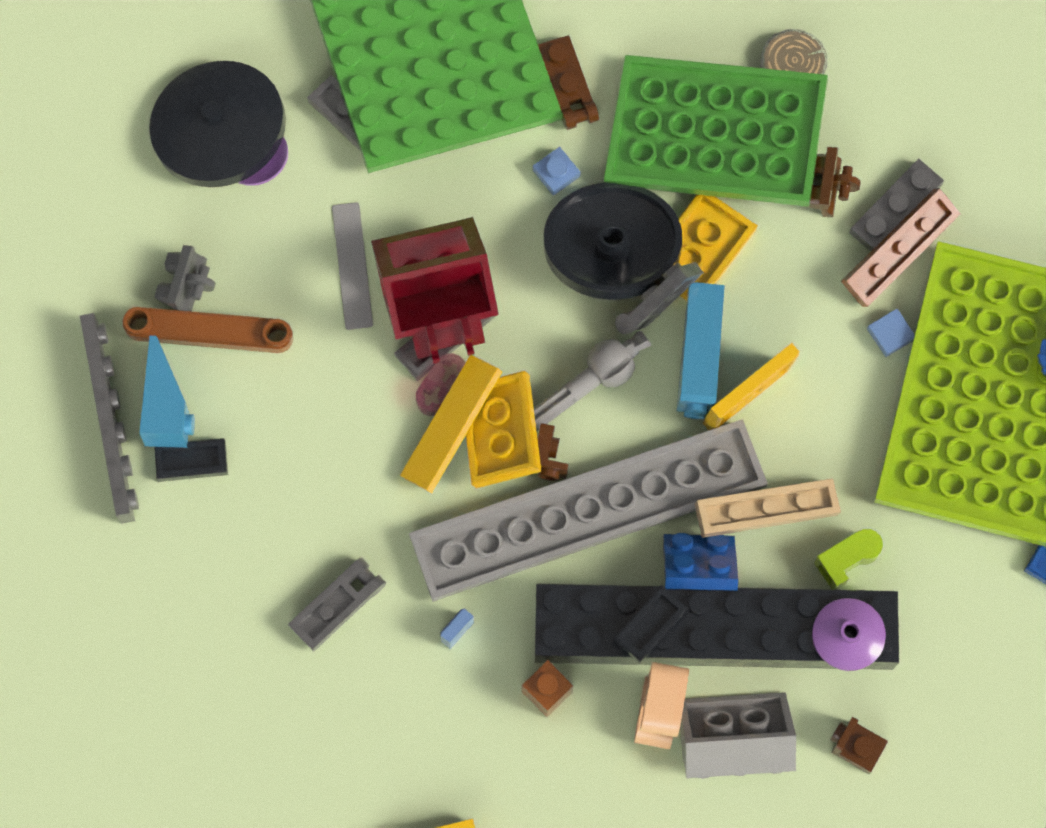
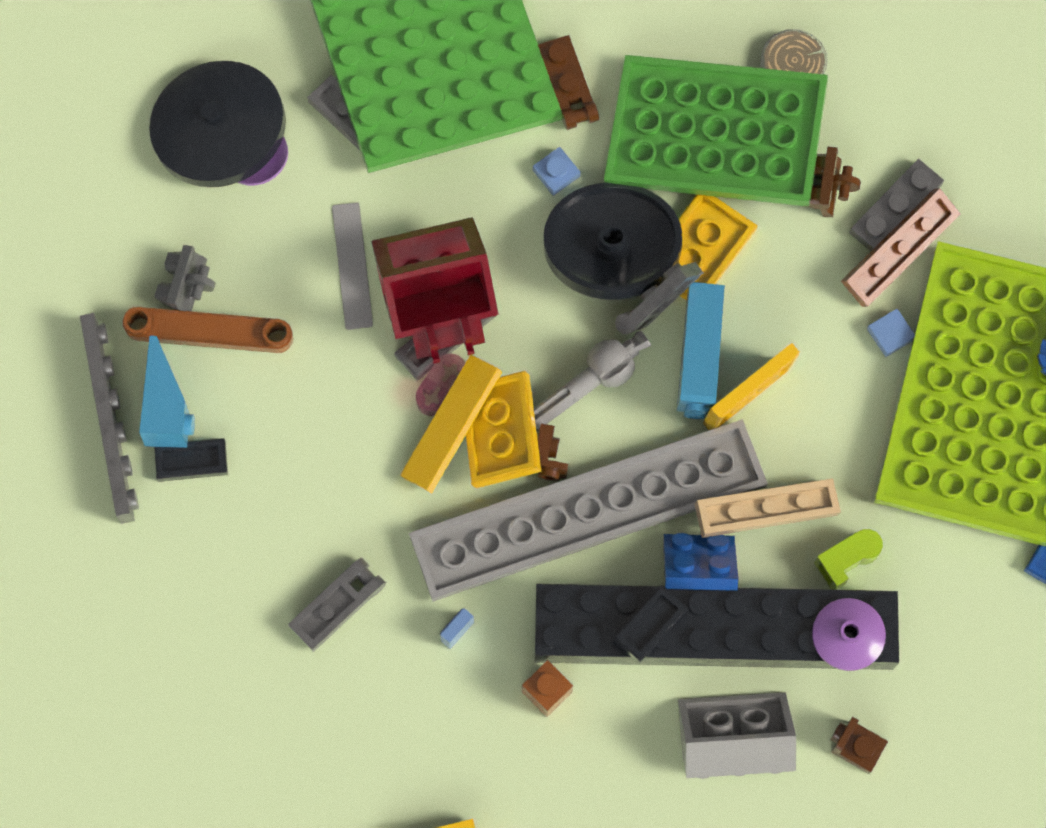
(661, 705): light nougat beam -> none

